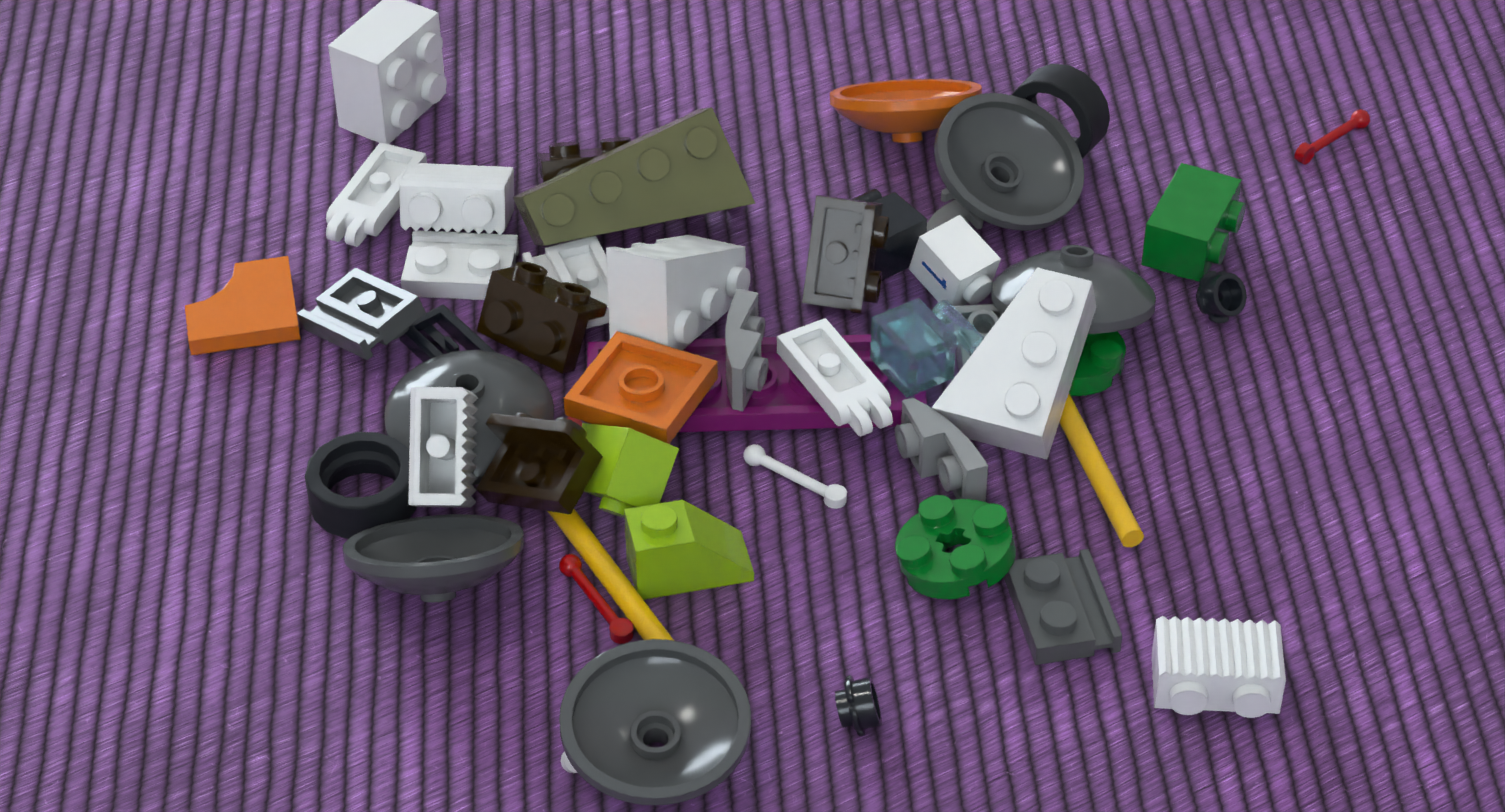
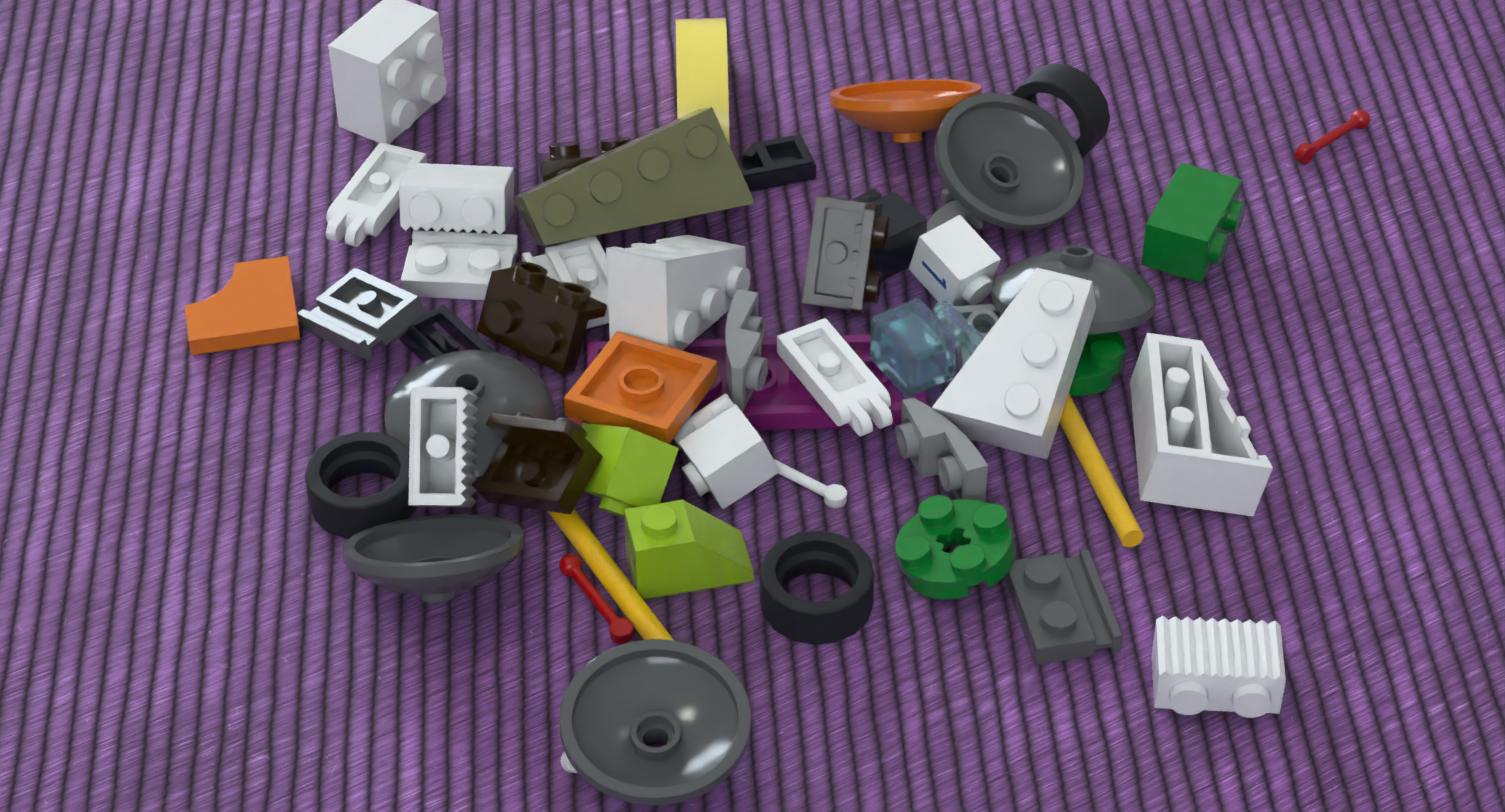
(702, 68): none -> light yellow window
(724, 452): none -> white brick
(777, 163): none -> black tile
(822, 620): none -> black tyre
(858, 704): black plate -> none
(1187, 434): none -> white wedge
(1221, 295): black plate -> none

